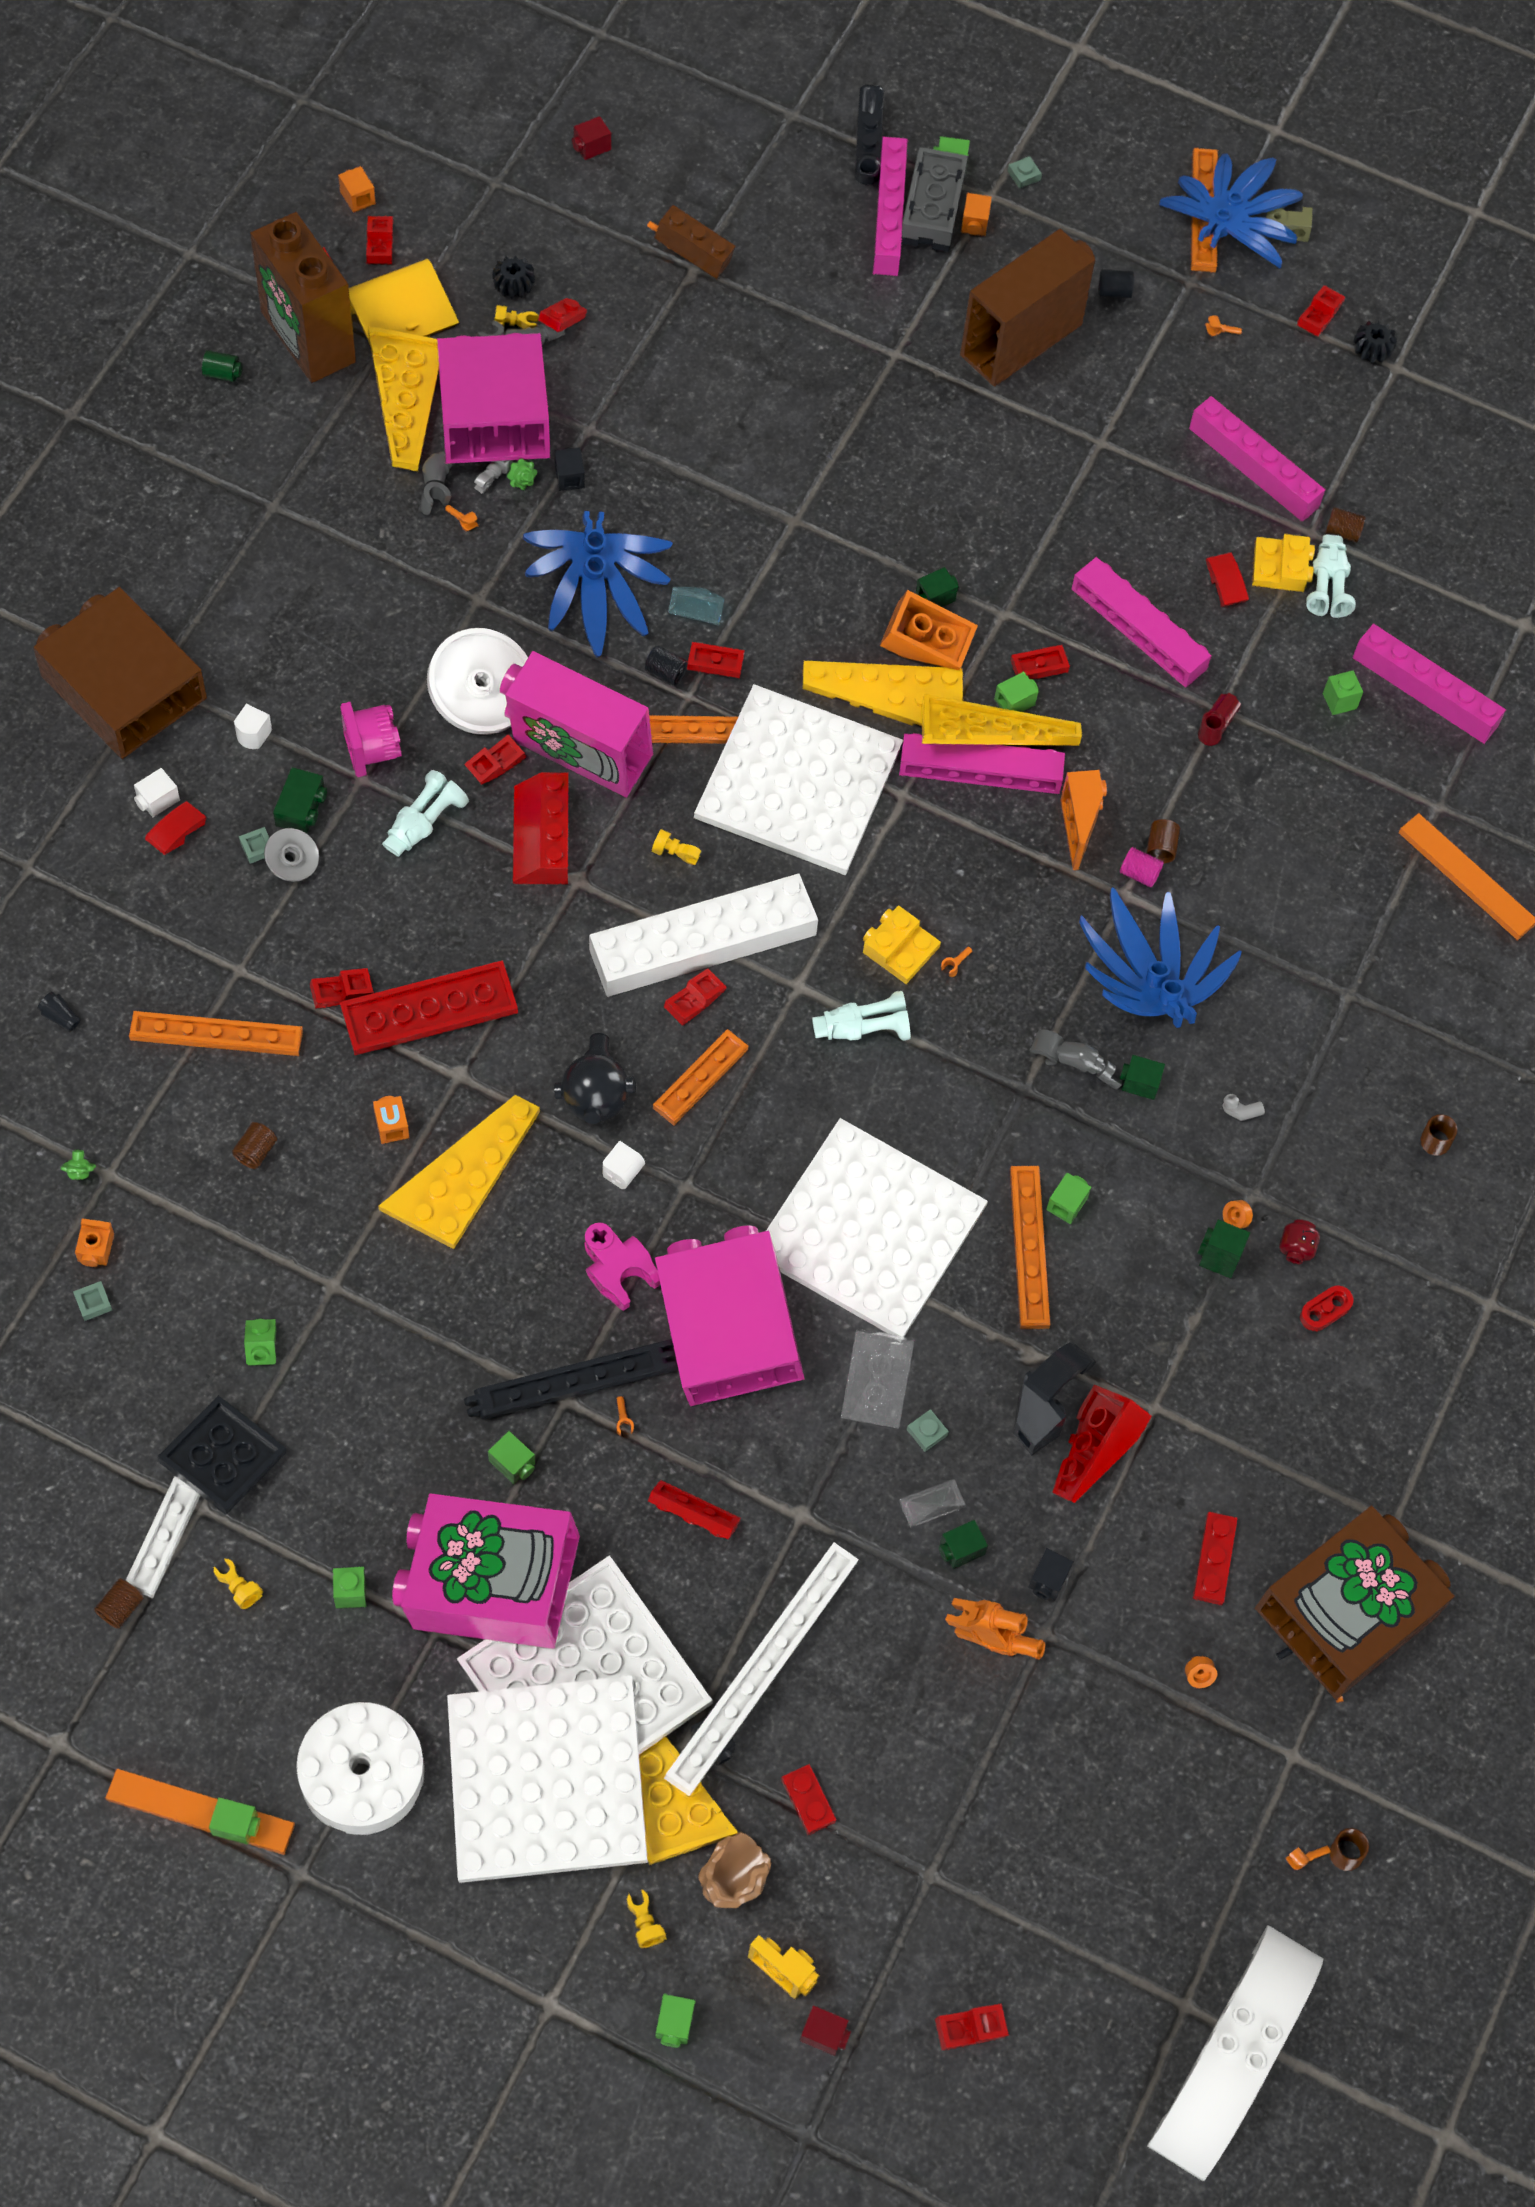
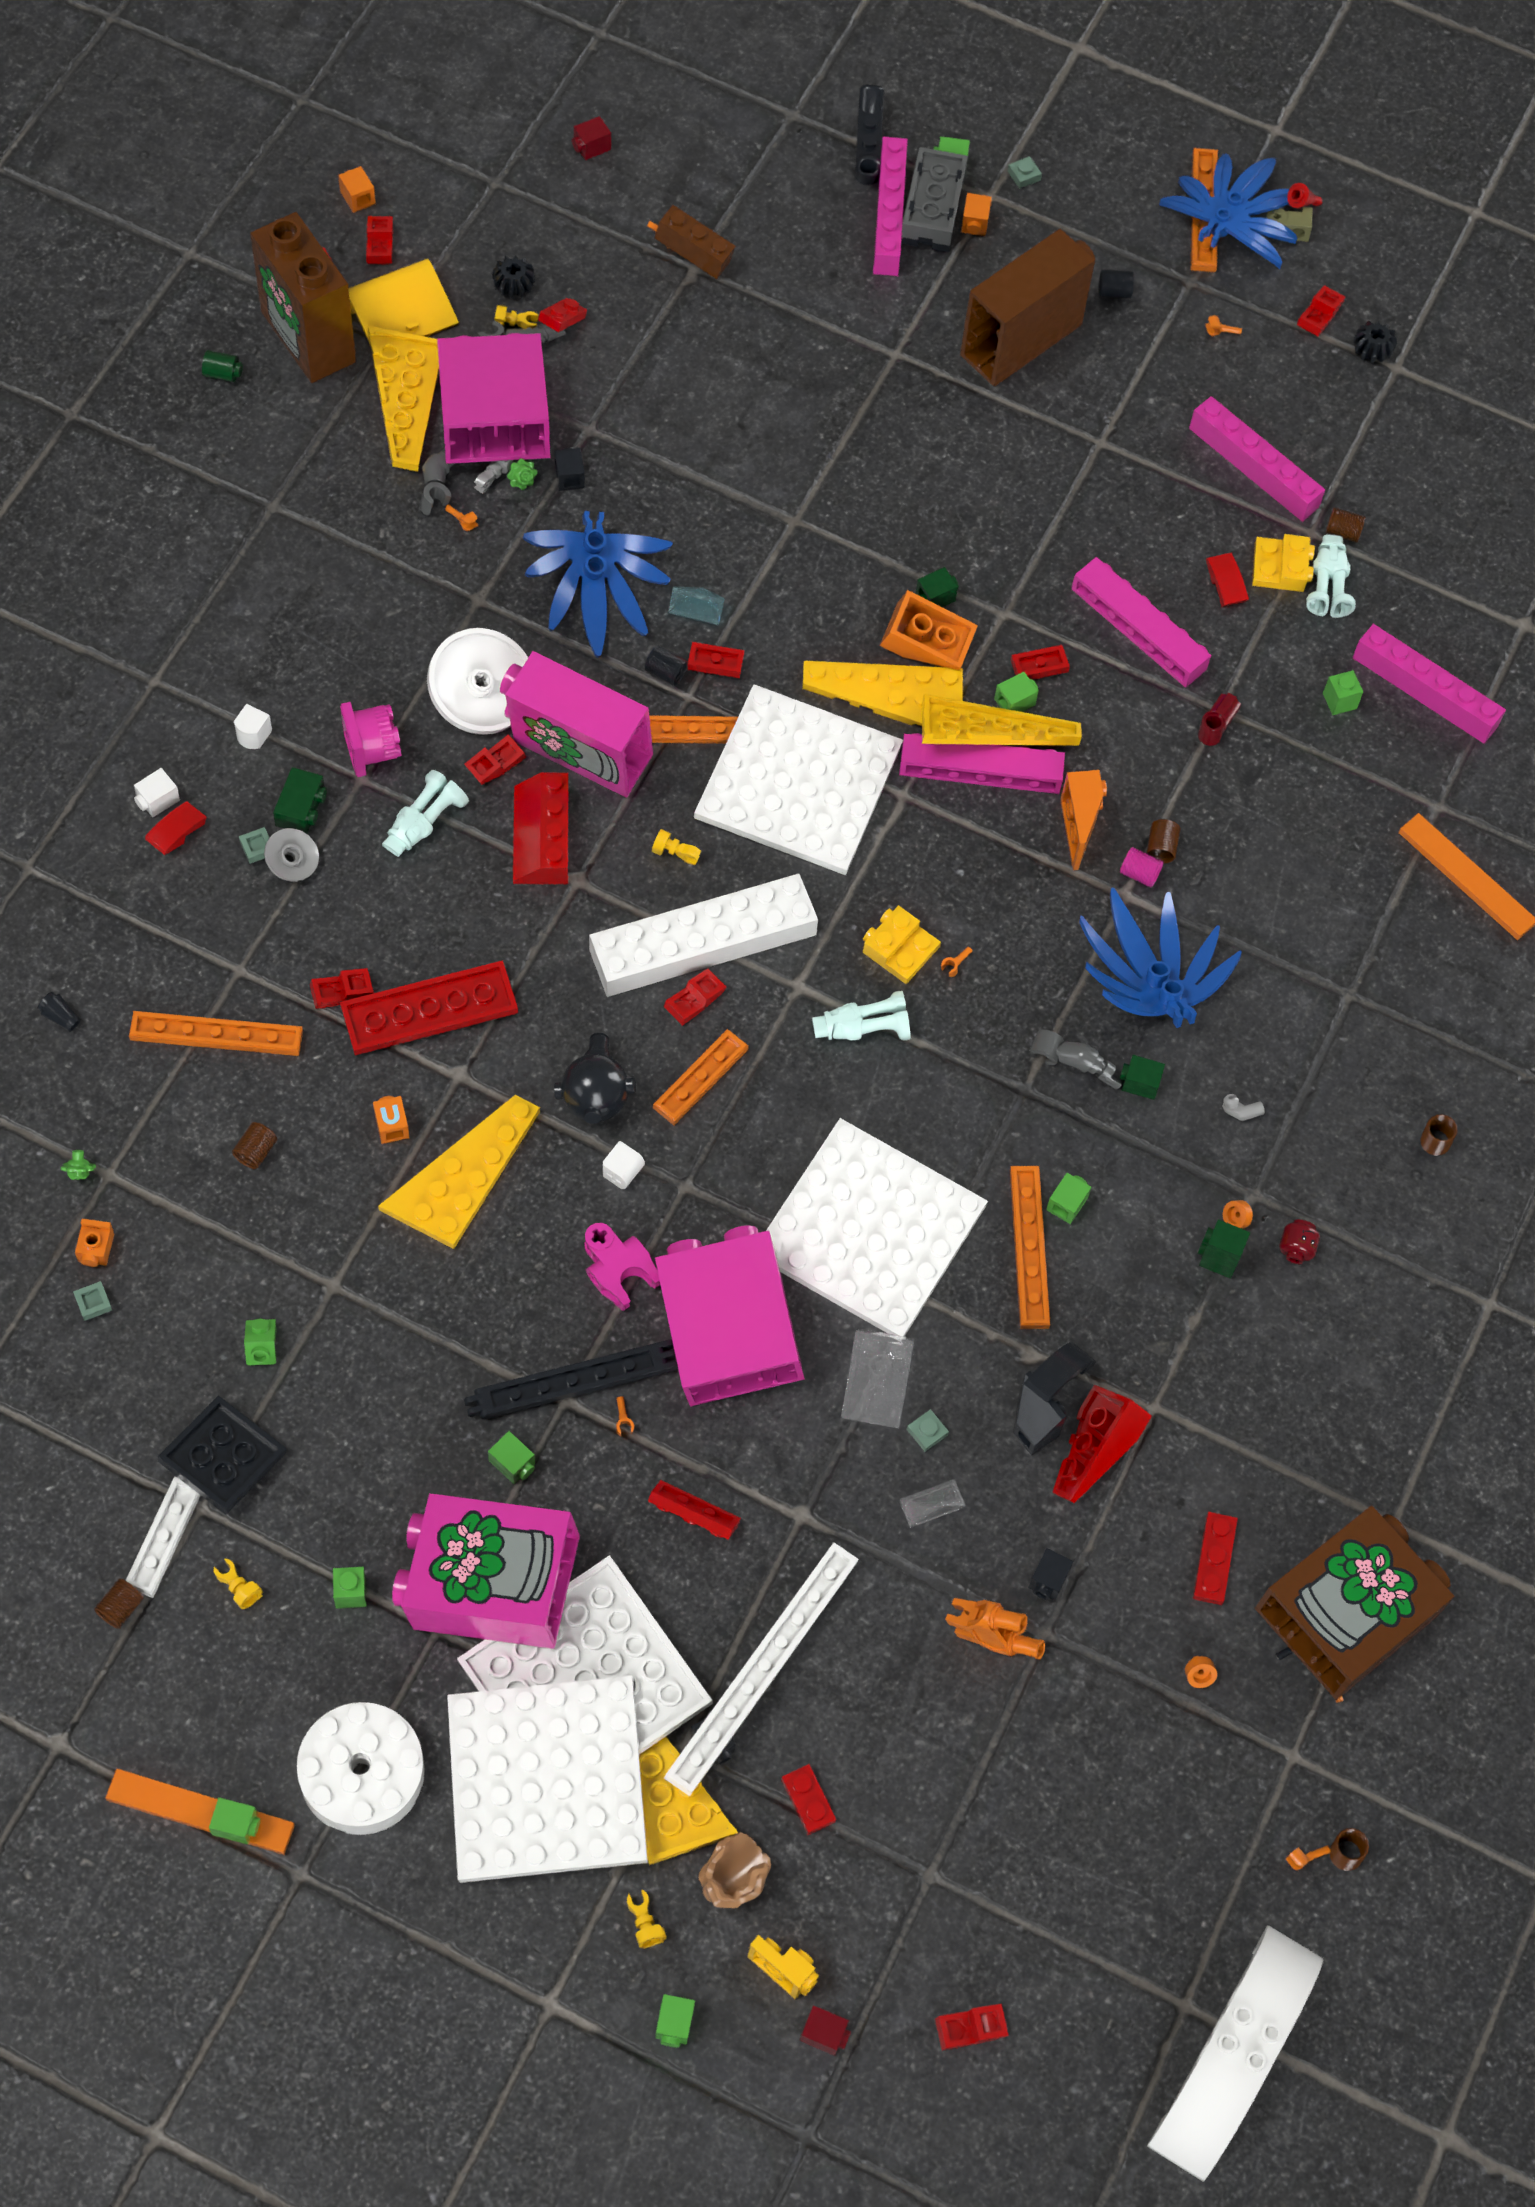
(119, 671): reddish brown brick -> none
(962, 1544): dark green brick -> none
(1301, 196): none -> red cone
(1325, 1309): red plate -> none

